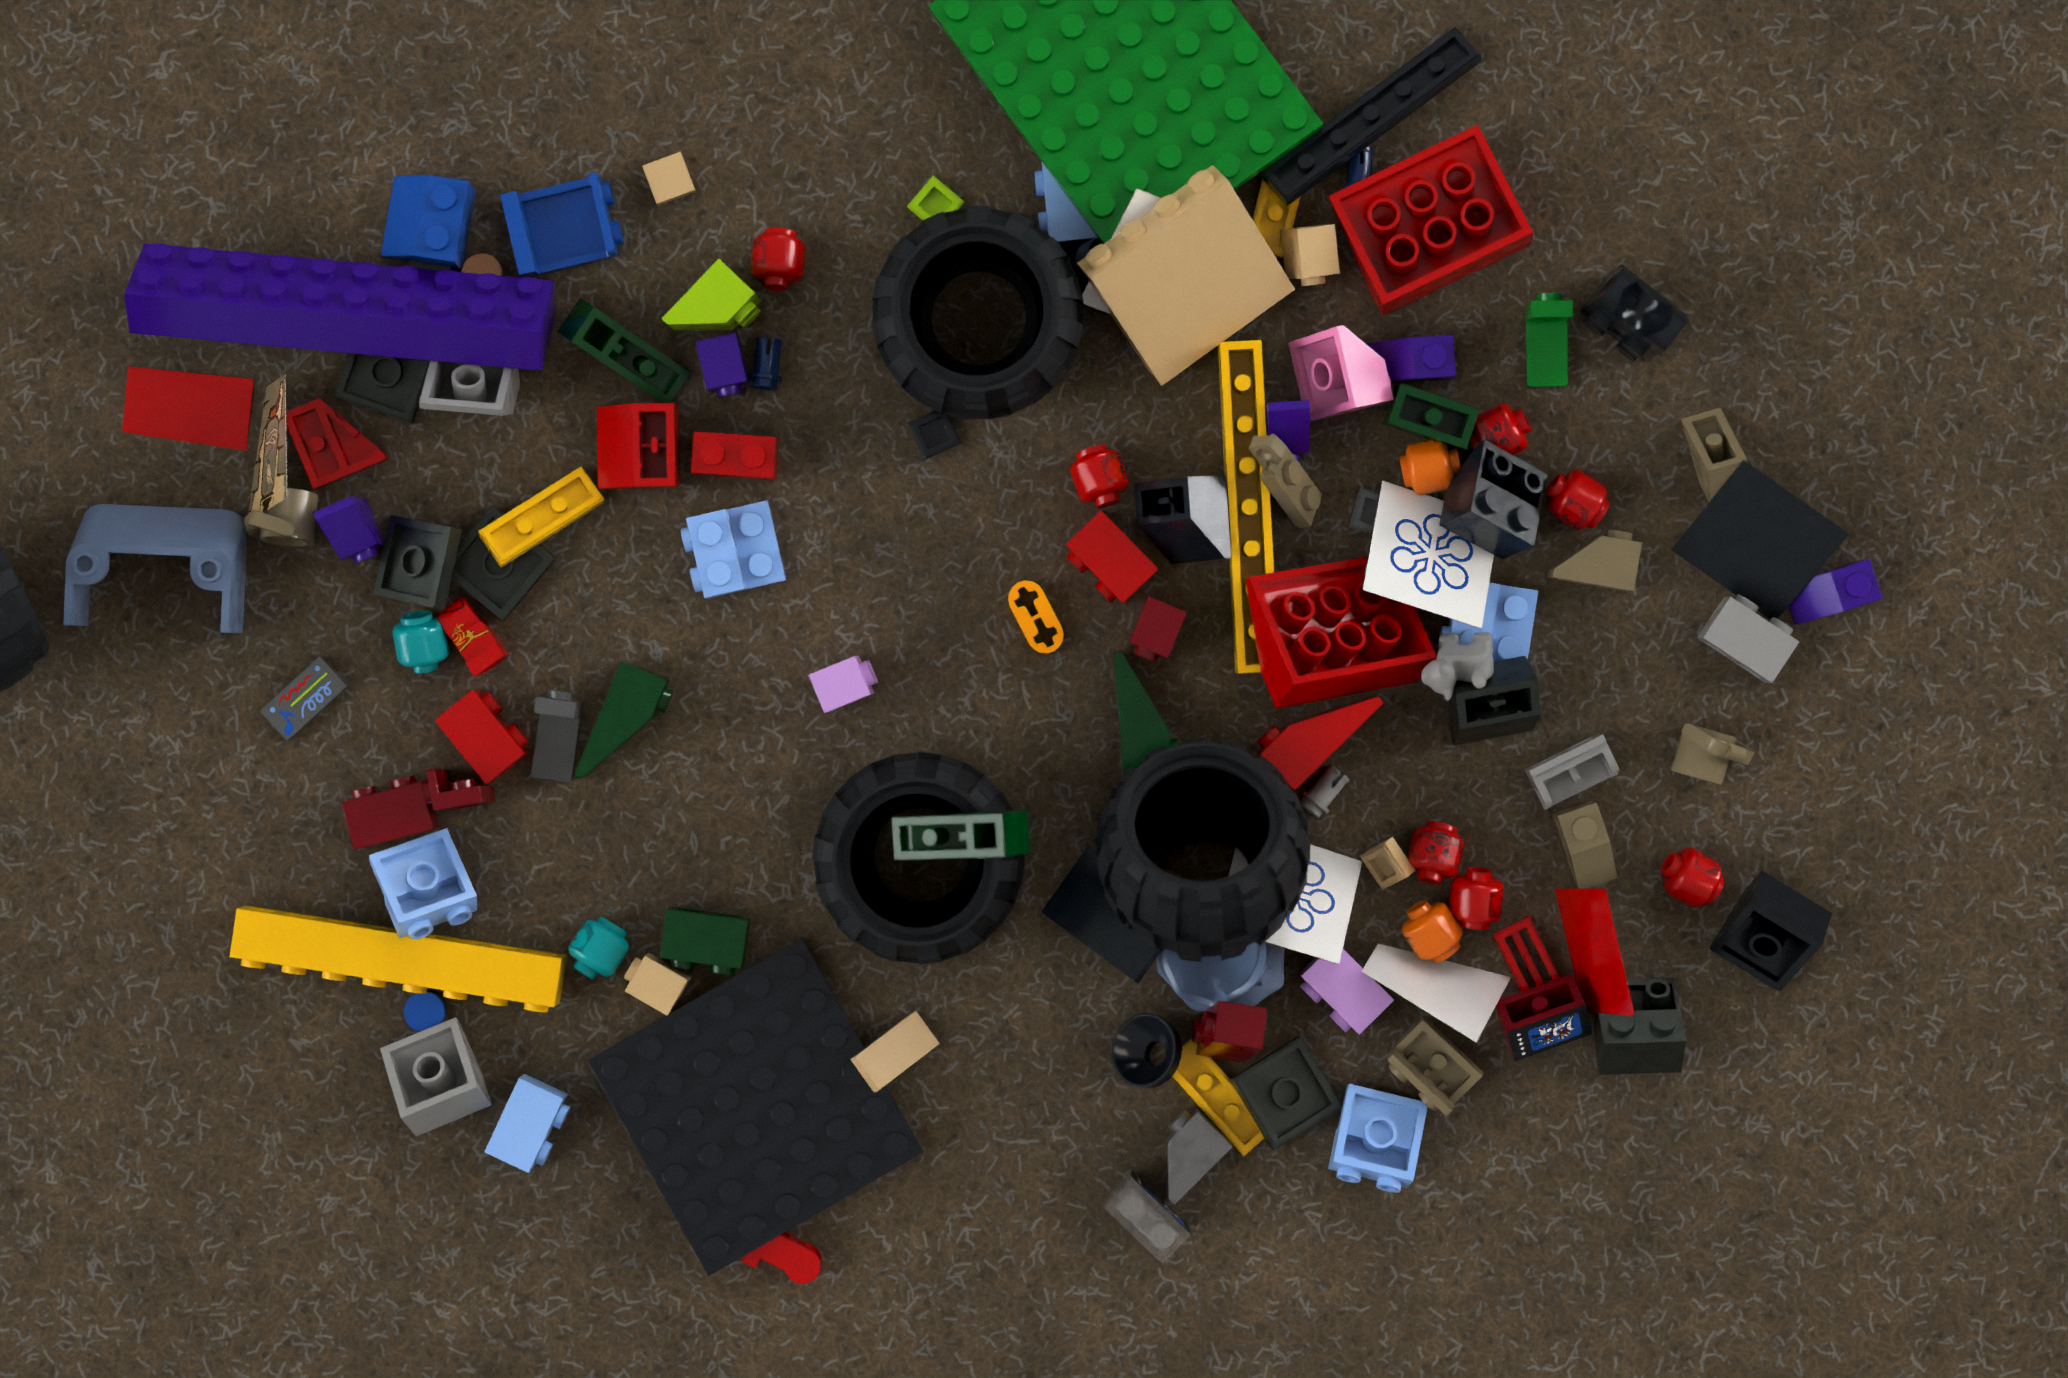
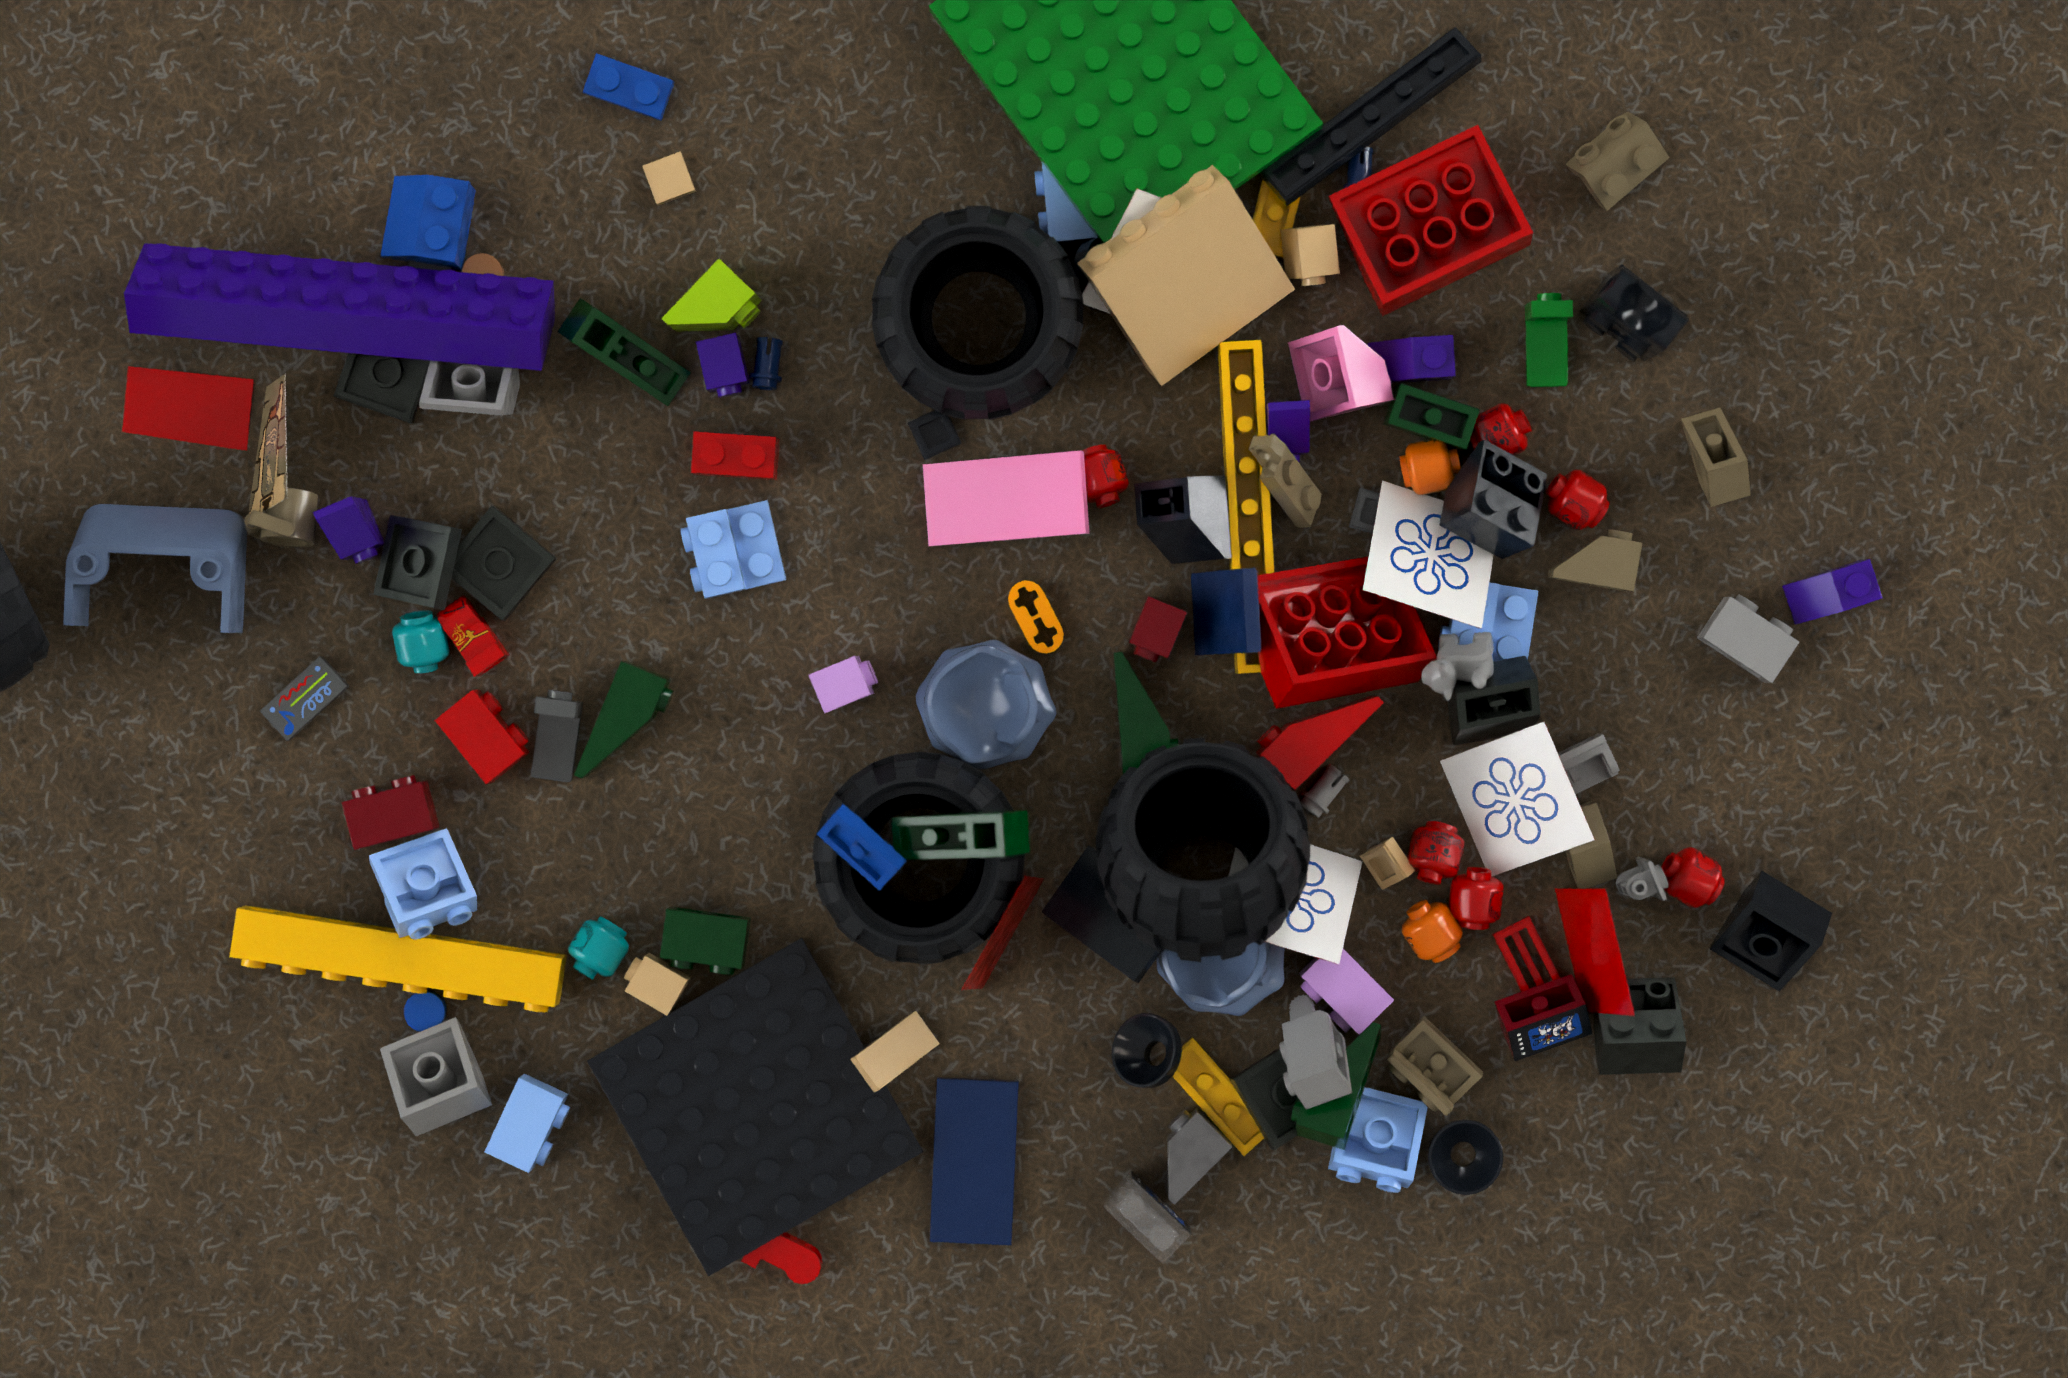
(329, 444): red wing -> none
(454, 795): dark red bracket -> none
(541, 516): yellow tile -> none
(562, 226): blue panel -> none
(628, 87): none -> blue plate
(638, 446): red slope -> none
(778, 258): red head -> none
(861, 847): none -> blue plate
(934, 199): lime tile -> none
(974, 1161): none -> dark blue tile
(985, 704): none -> sand blue piece
(1003, 933): none -> red sticker
(1006, 498): none -> bright pink tile
(1110, 558): red brick -> none
(1226, 611): none -> dark blue tile
(1230, 1031): dark red brick -> none
(1313, 1055): none -> light grey hinge
(1333, 1120): none -> dark green slope
(1444, 989): white sticker -> none
(1474, 1176): none -> black piece
(1517, 799): none -> white sticker
(1618, 159): none -> dark tan bracket
(1643, 881): none -> light grey hinge
(1707, 754): dark tan piece -> none
(1759, 540): black sticker -> none

